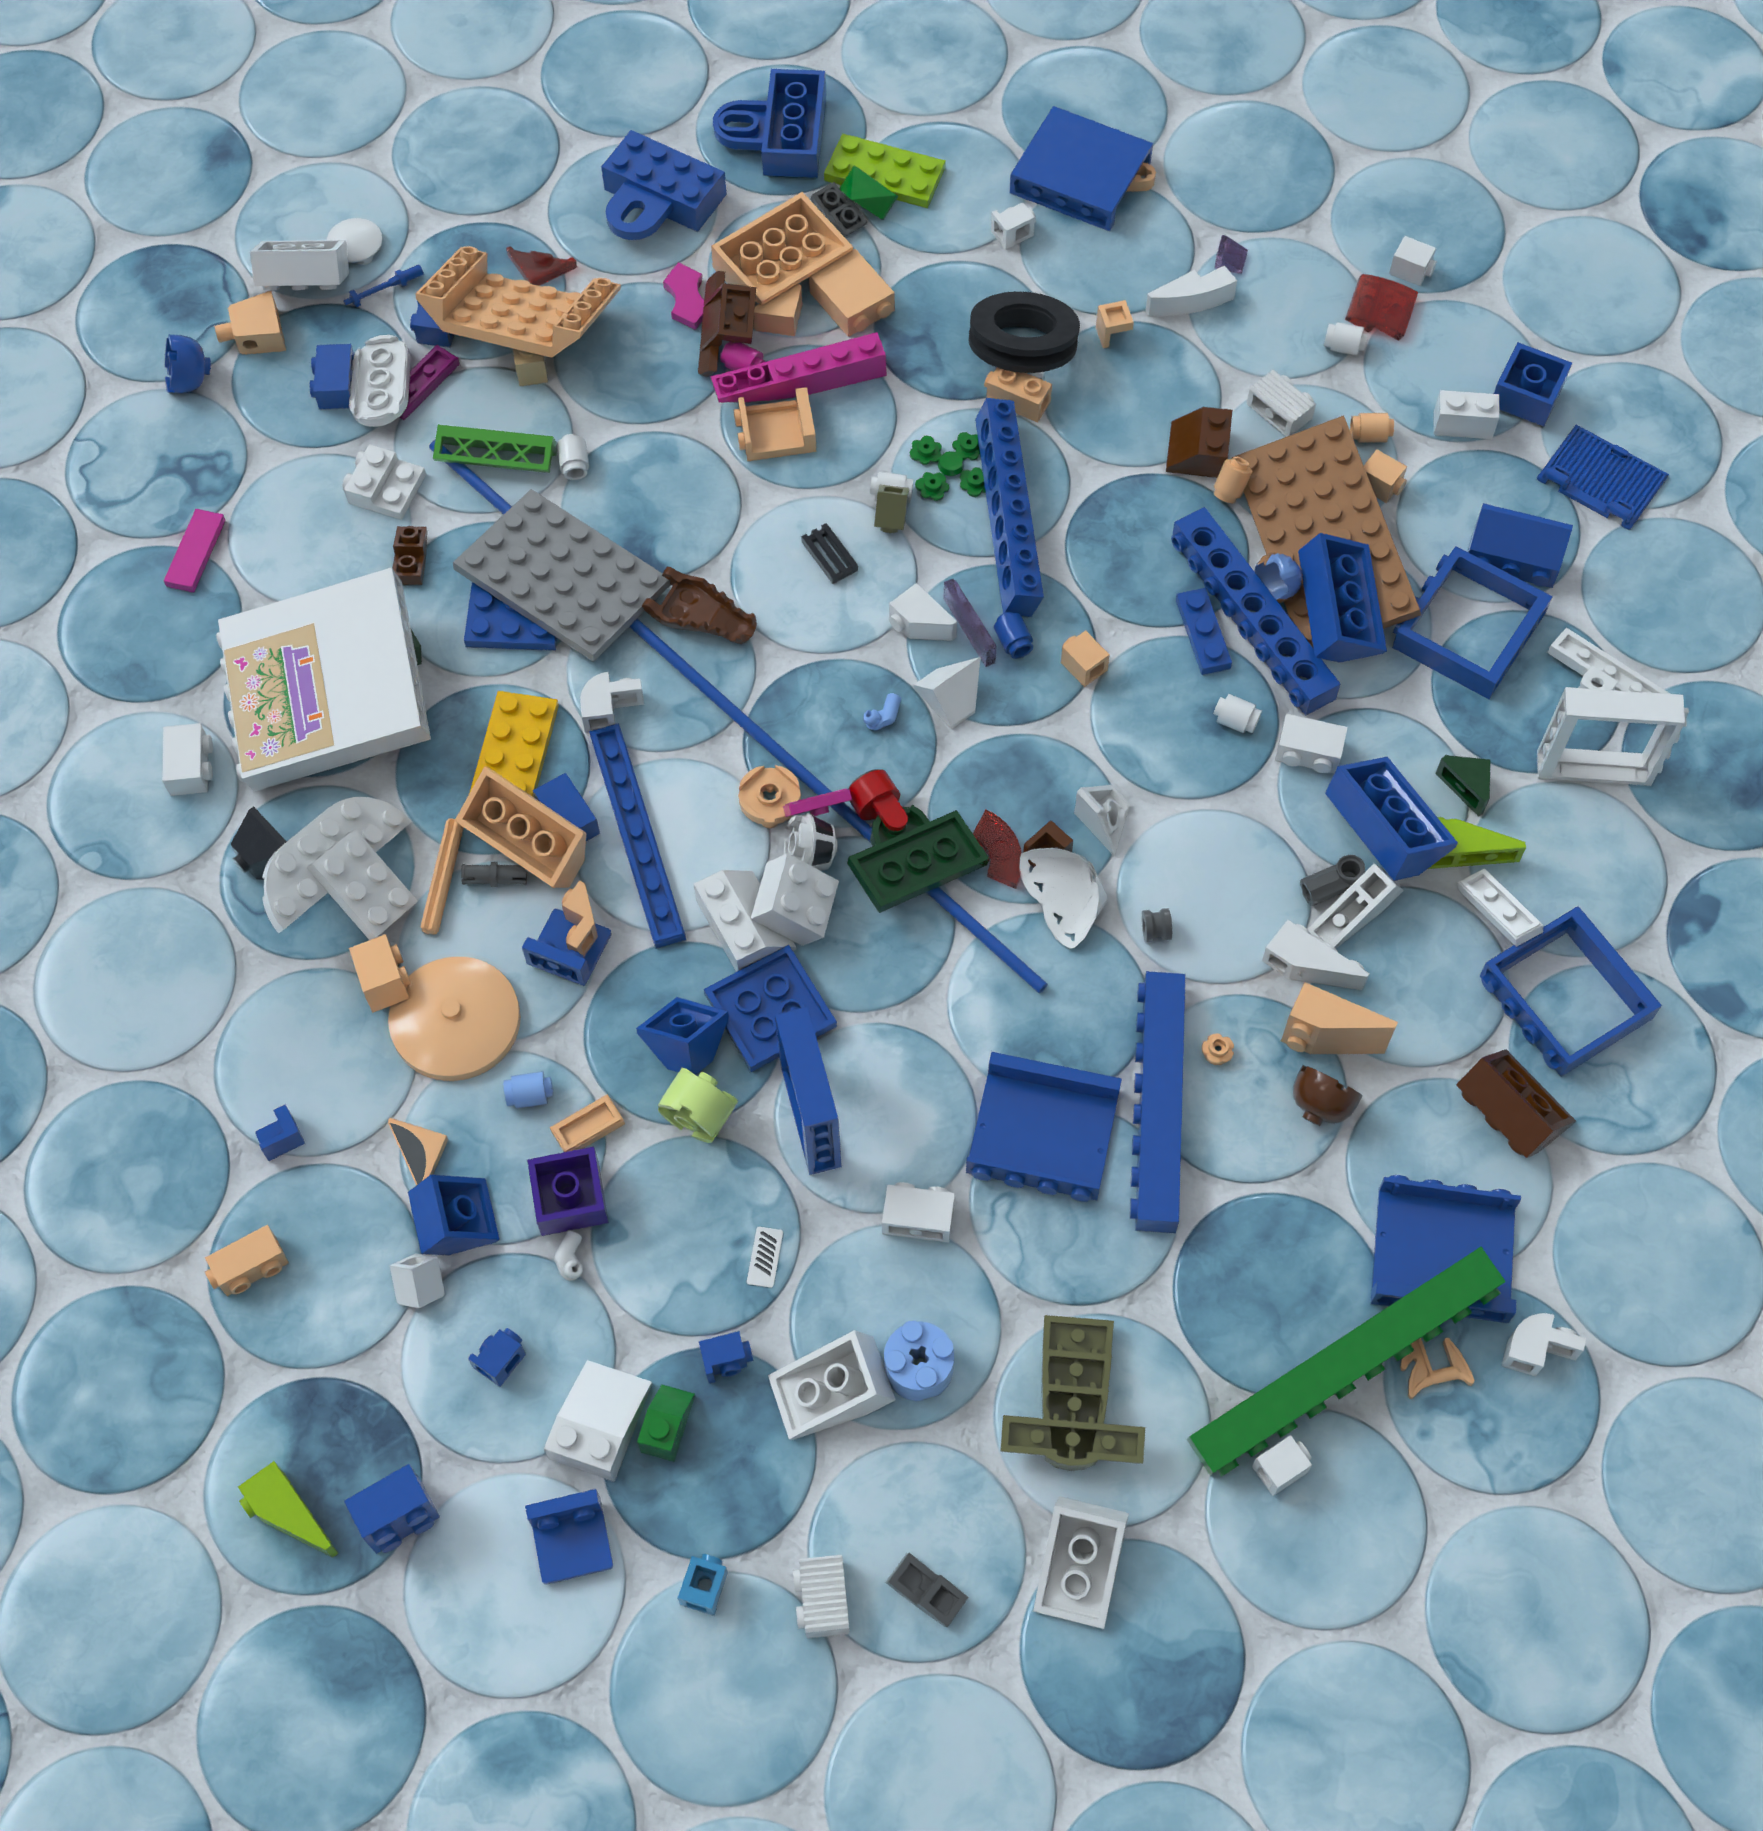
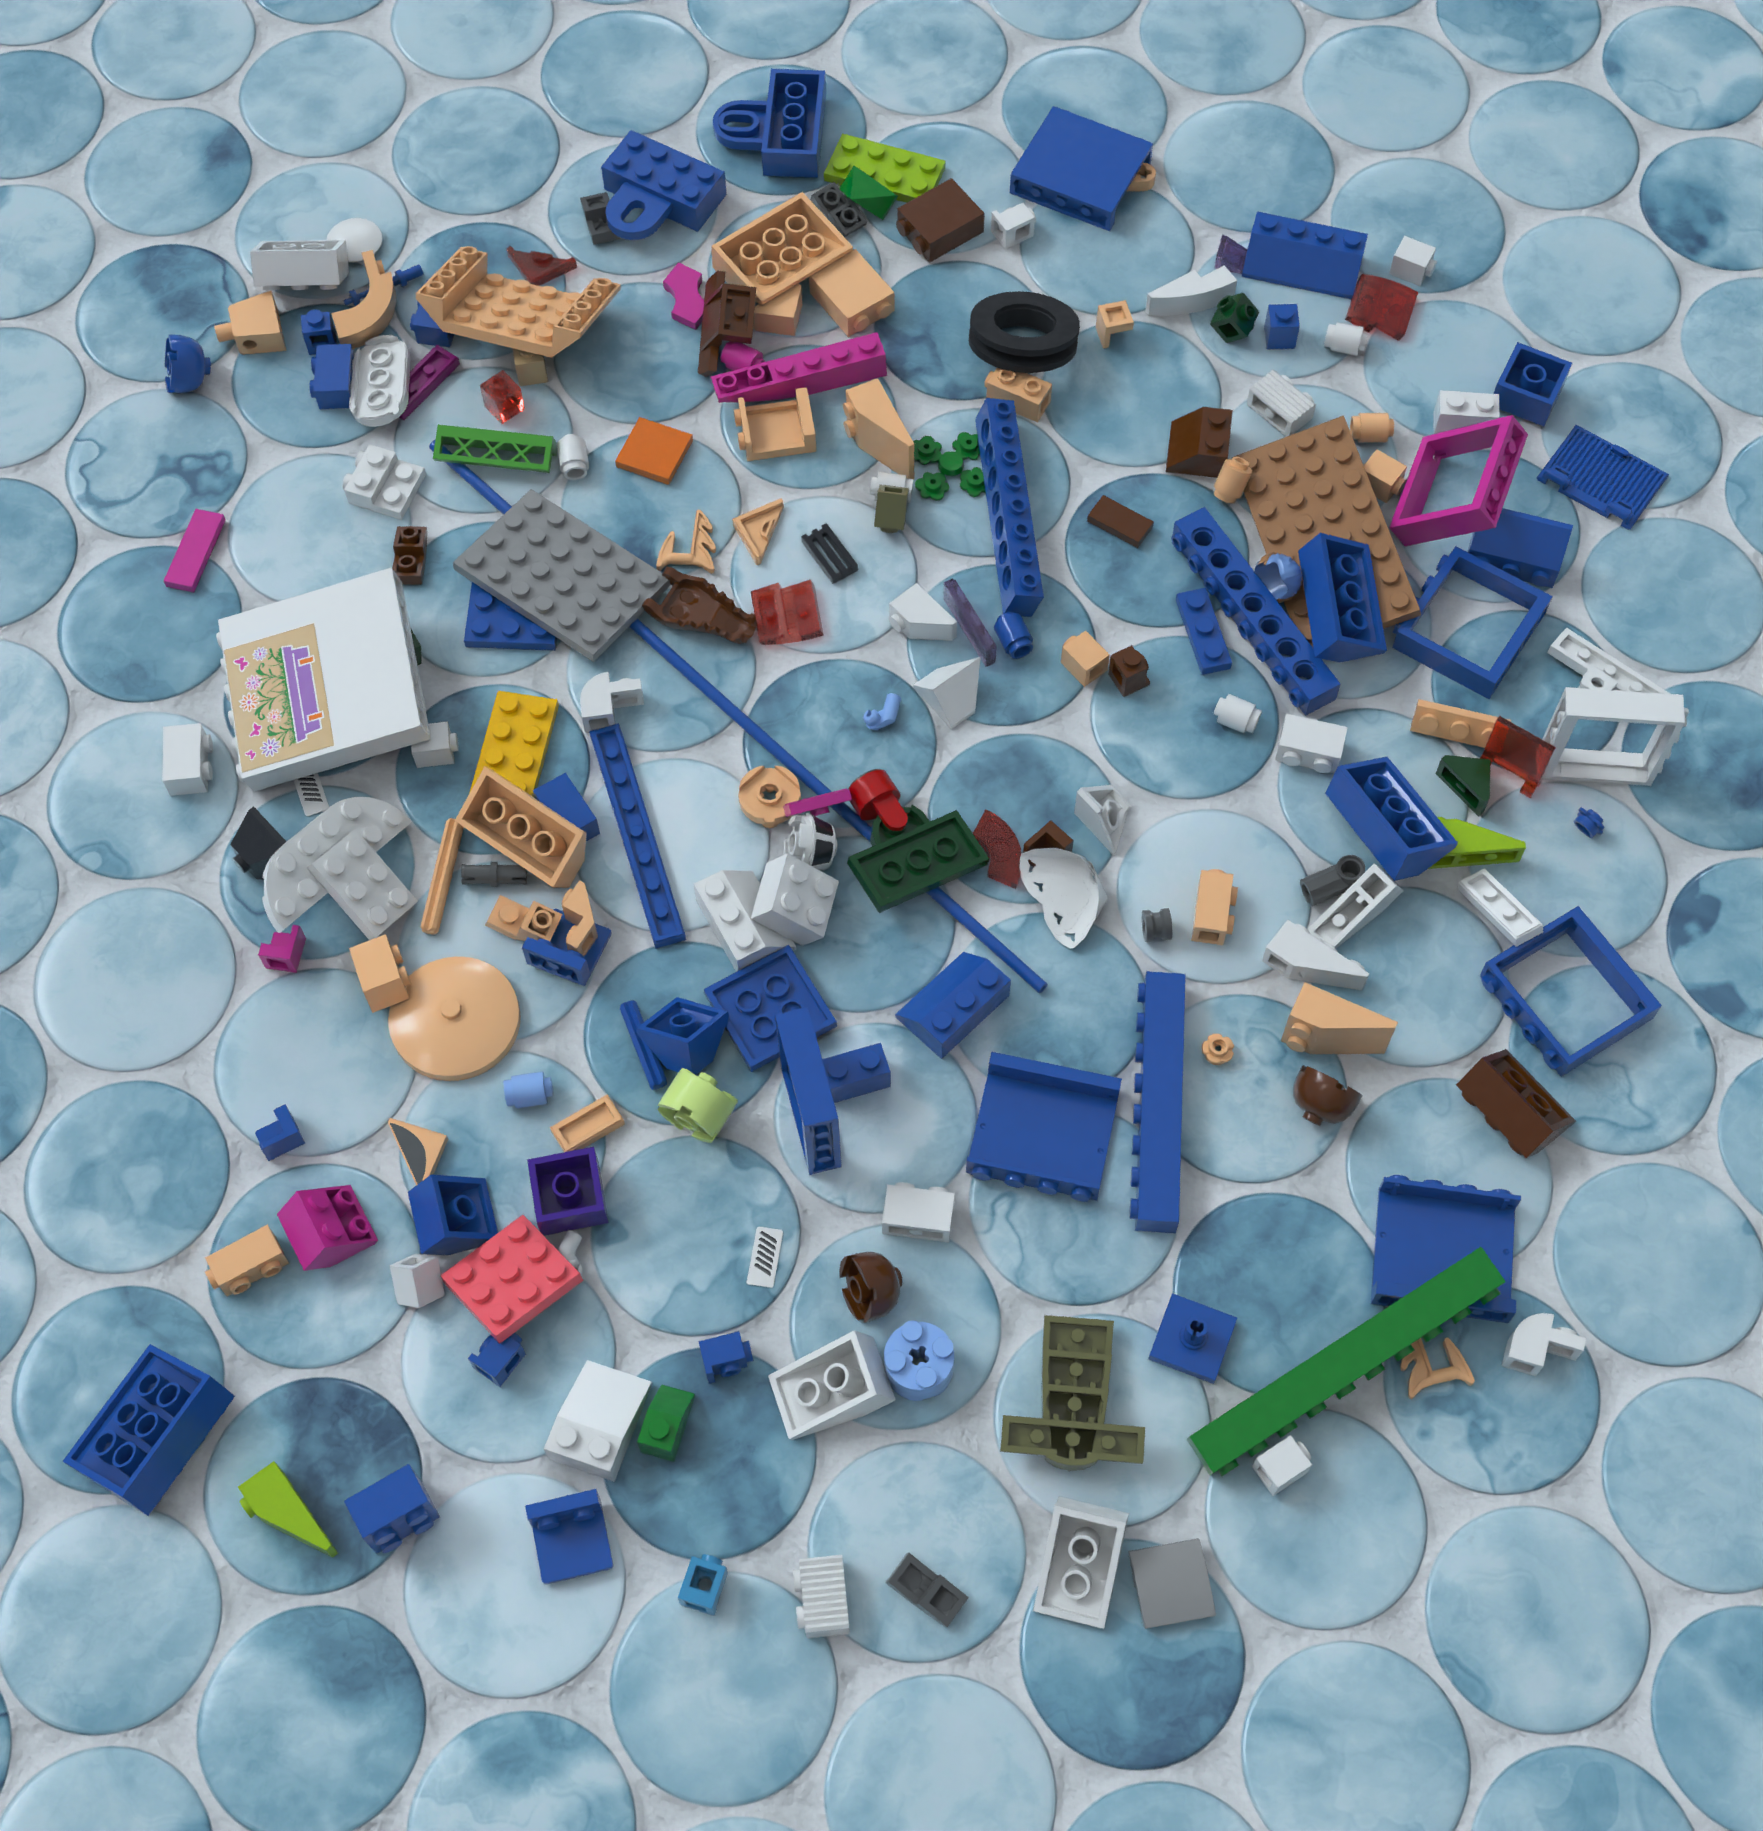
(149, 1429): none -> blue slope
(284, 950): none -> dark pink panel
(311, 794): none -> white sticker
(317, 324): none -> blue brick
(326, 1226): none -> dark pink slope
(376, 310): none -> light nougat arch
(438, 749): none -> white brick
(502, 397): none -> clear red brick
(511, 1278): none -> coral plate
(523, 922): none -> light nougat slope
(595, 216): none -> dark grey slope
(648, 1060): none -> blue axle
(654, 450): none -> orange tile
(699, 555): none -> light nougat piece
(758, 527): none -> light nougat tile
(787, 613): none -> clear red slope
(857, 1072): none -> blue brick
(871, 1285): none -> reddish brown cylinder
(878, 427): none -> light nougat slope
(940, 220): none -> reddish brown brick
(955, 1002): none -> blue slope
(1120, 521): none -> reddish brown tile
(1132, 667): none -> reddish brown brick
(1172, 1583): none -> light grey slope
(1192, 1338): none -> blue tile
(1212, 907): none -> light nougat brick
(1234, 317): none -> dark green brick
(1281, 326): none -> blue brick
(1304, 255): none -> blue slope
(1452, 723): none -> light nougat plate
(1507, 443): none -> dark pink window
(1518, 753): none -> clear red flag
(1589, 822): none -> blue plate

